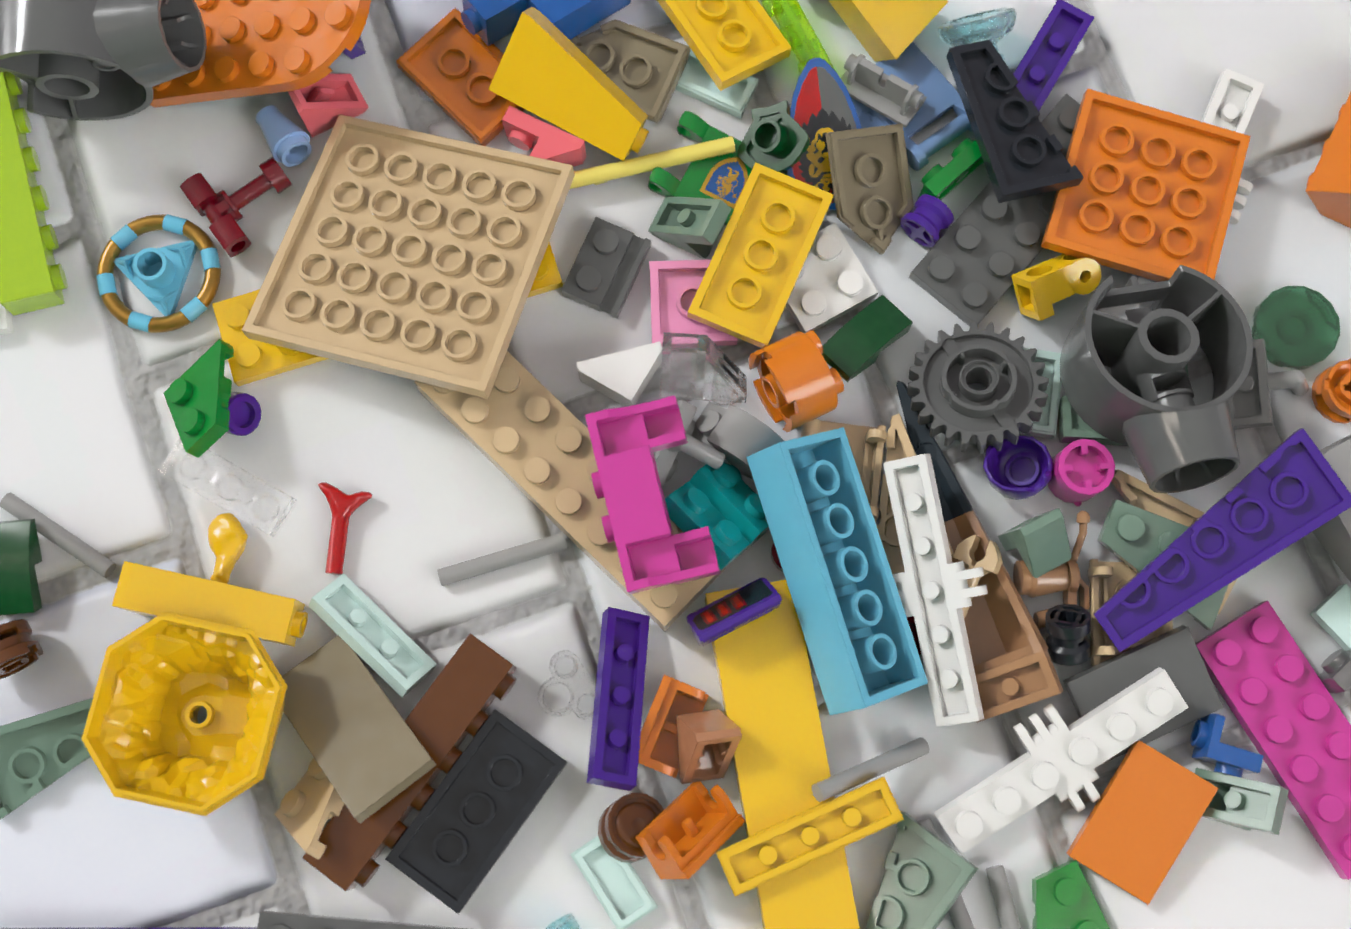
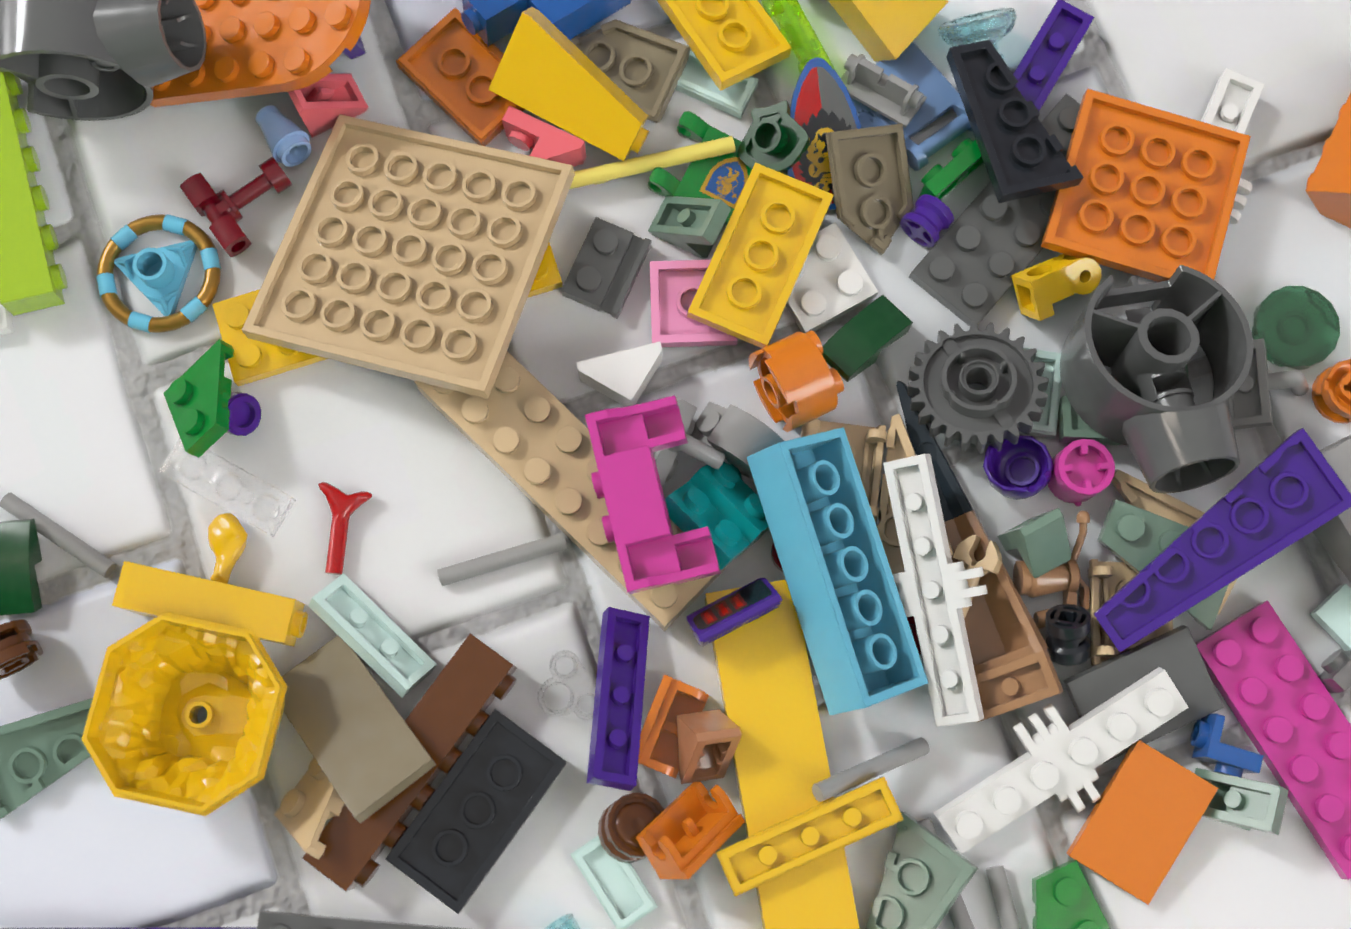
(699, 371): clear slope -> none

